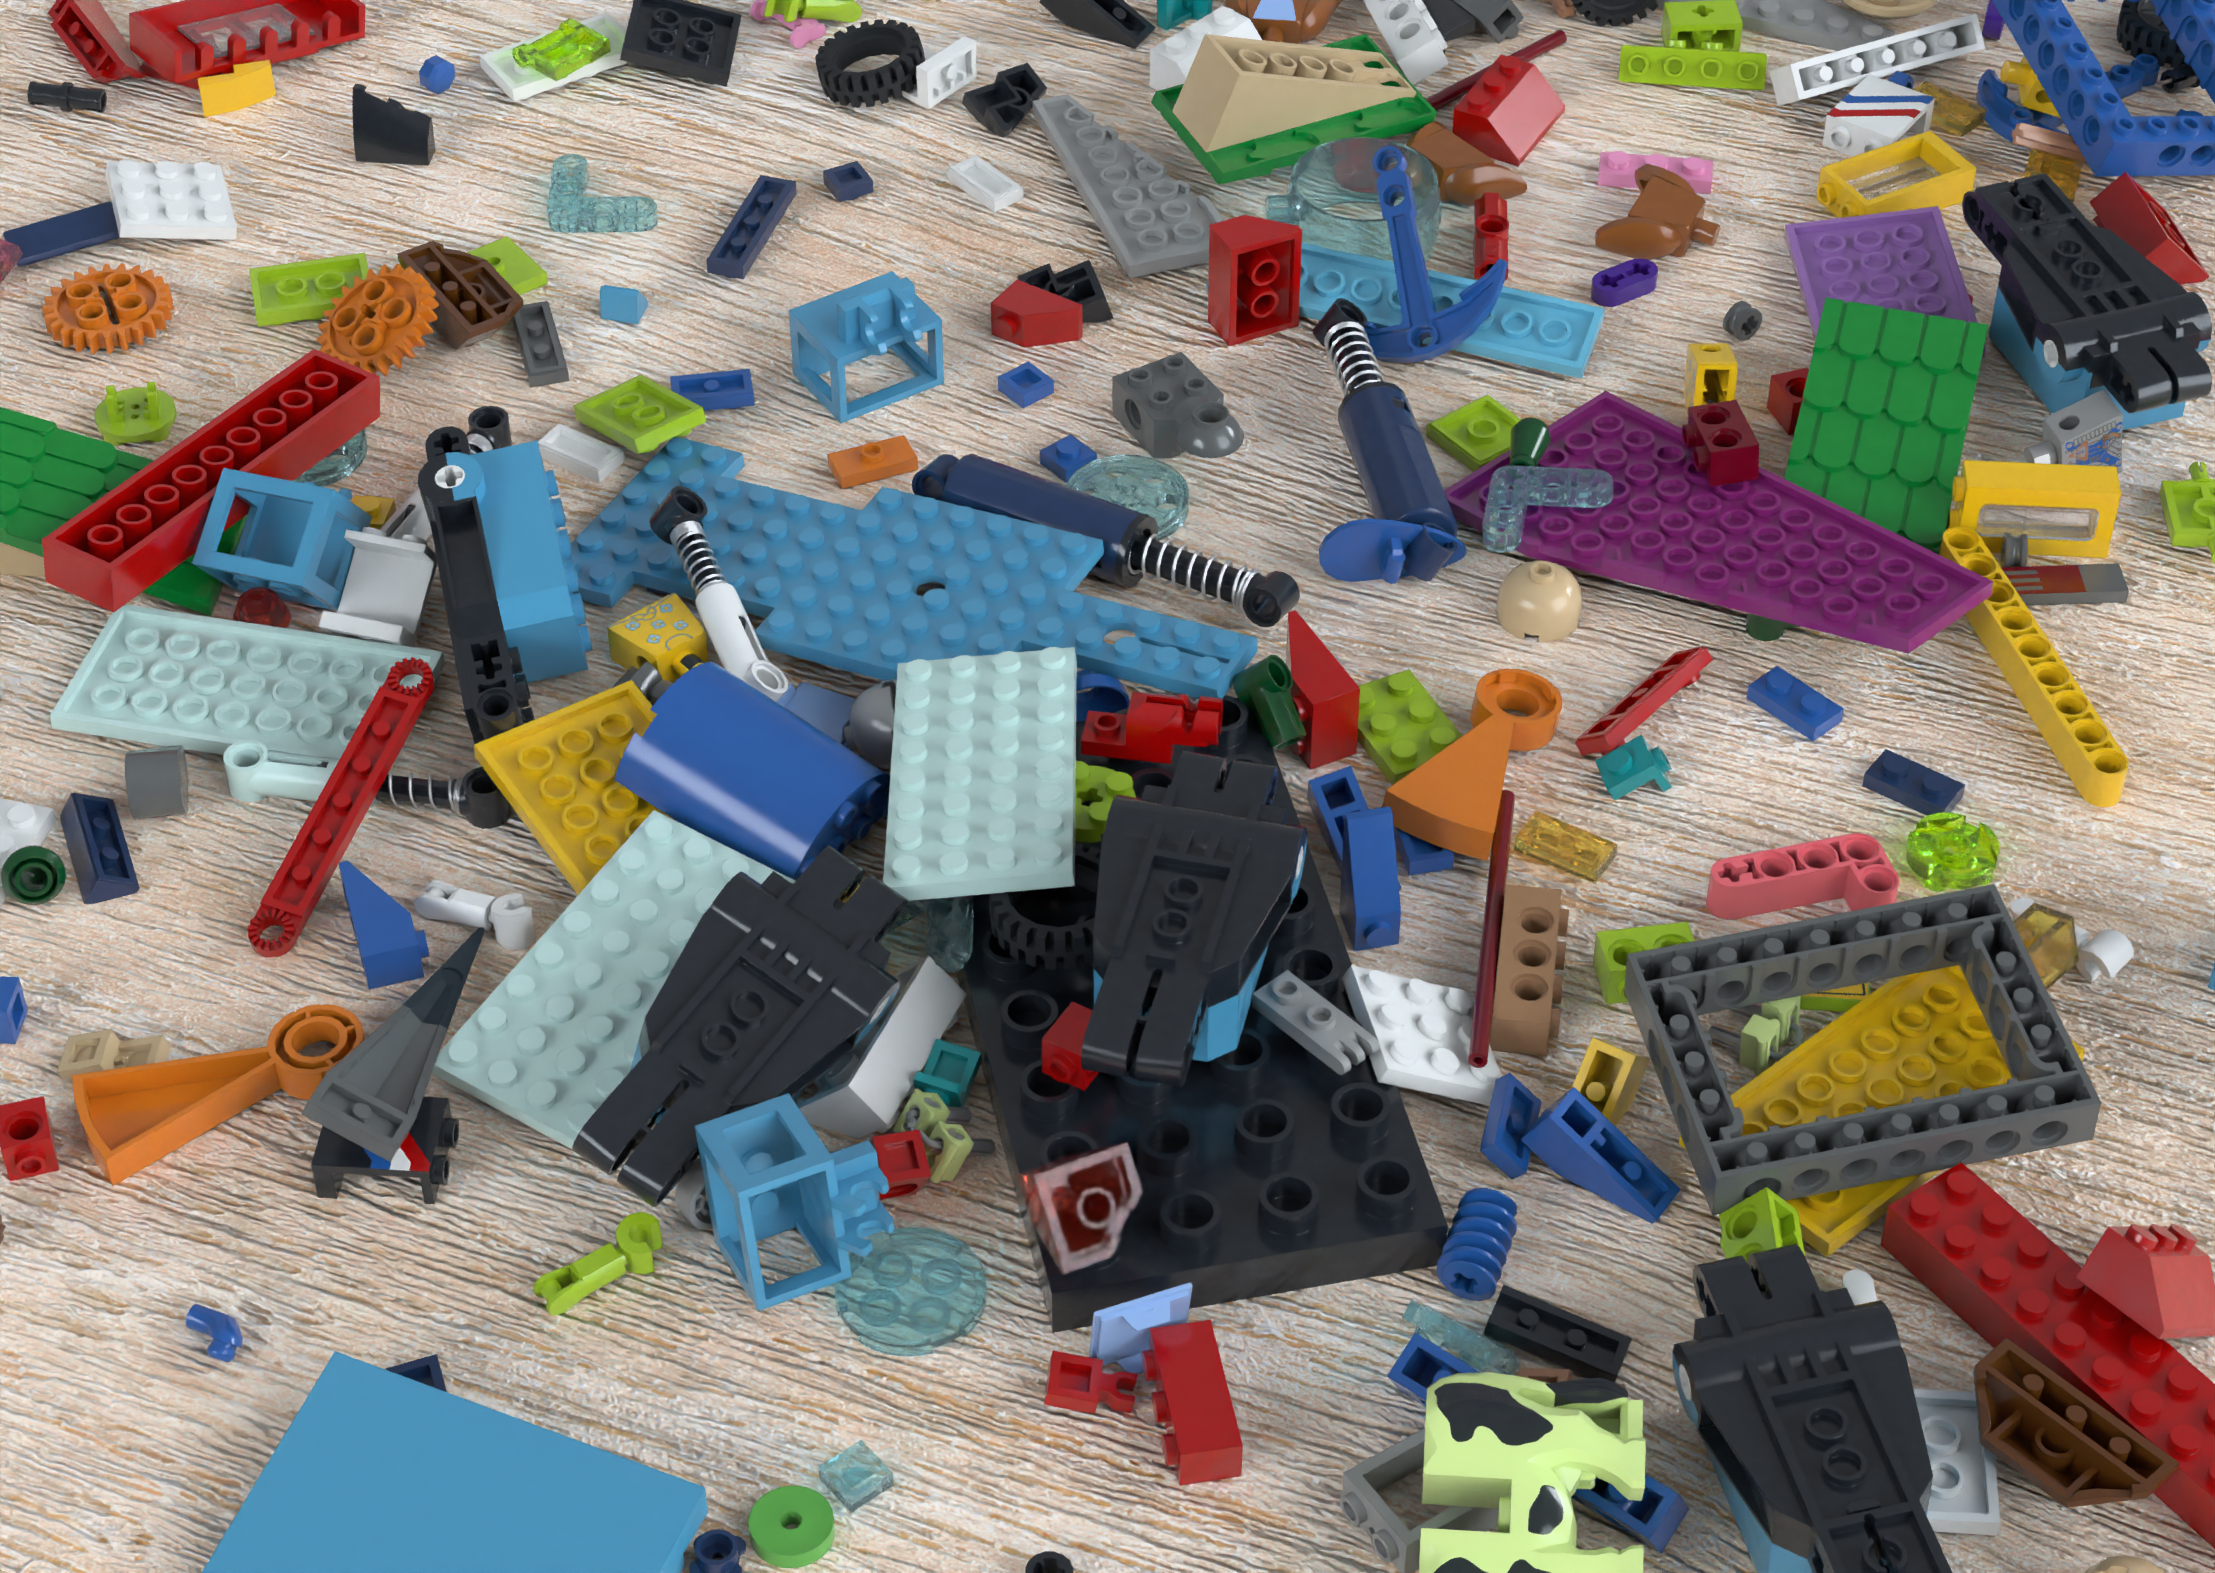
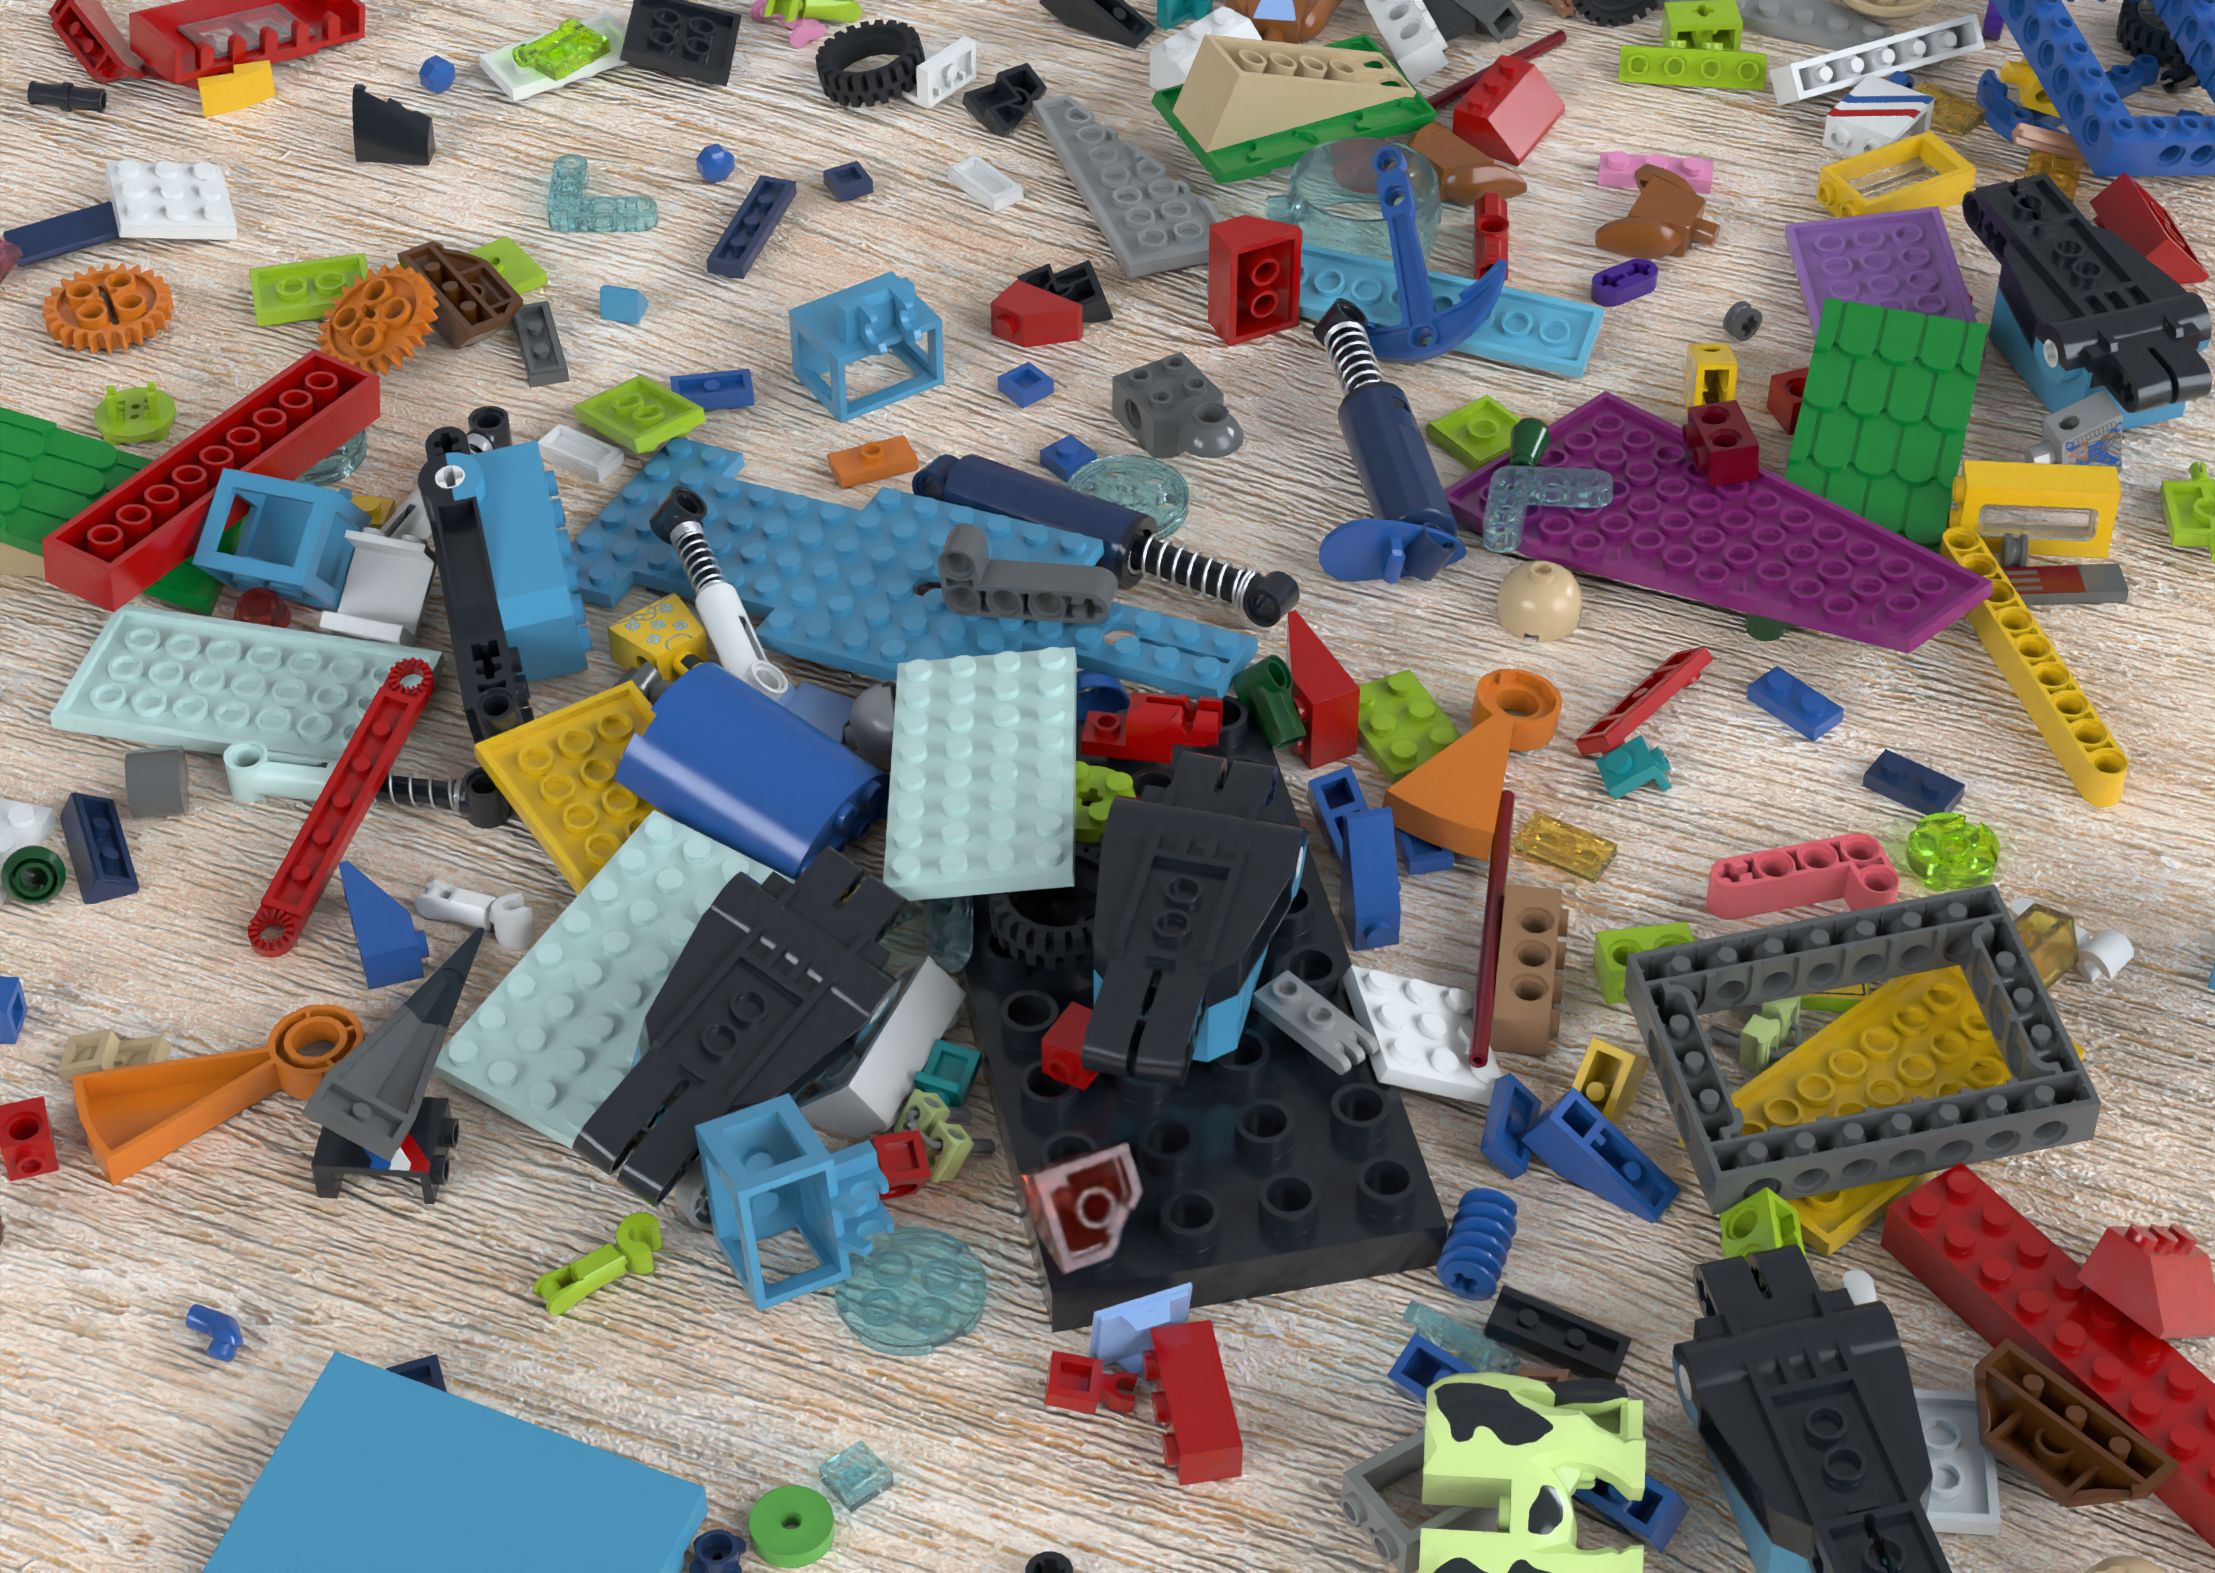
(715, 163): none -> blue tile
(1020, 589): none -> dark grey beam

